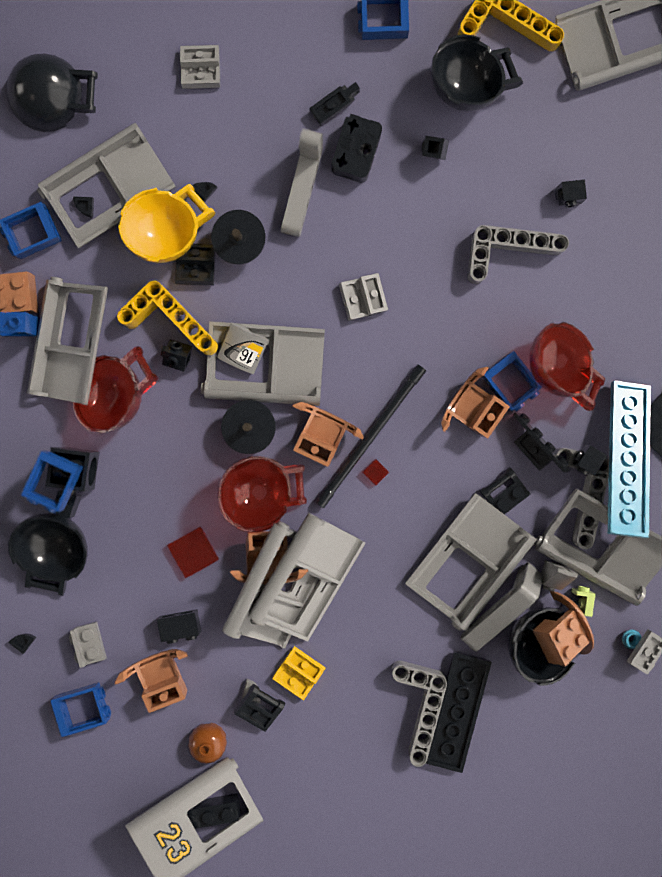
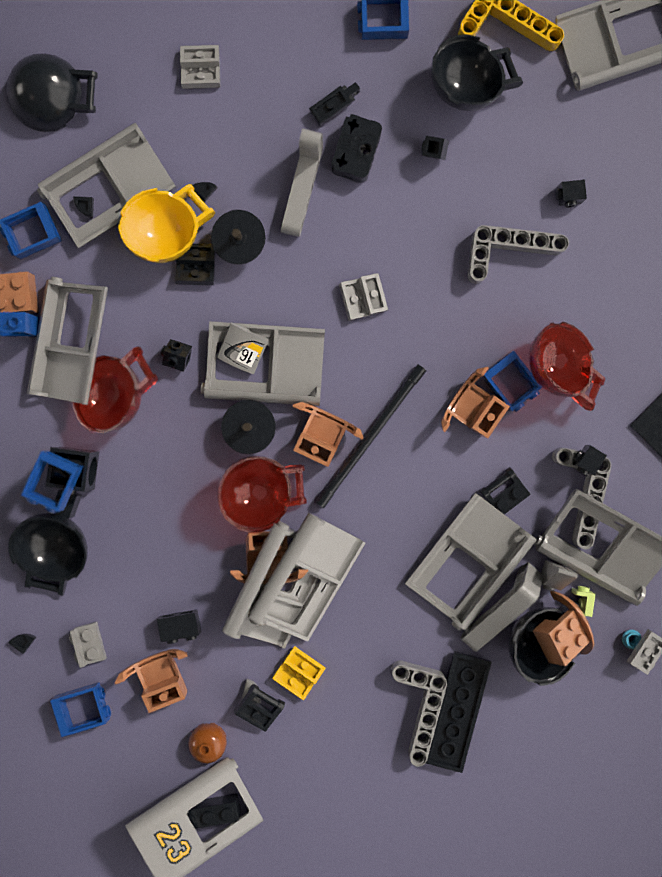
(173, 313): yellow beam -> none
(193, 552): clear red tile -> none
(375, 471): clear red tile -> none
(536, 448): black bracket -> none
(629, 460): plate -> none

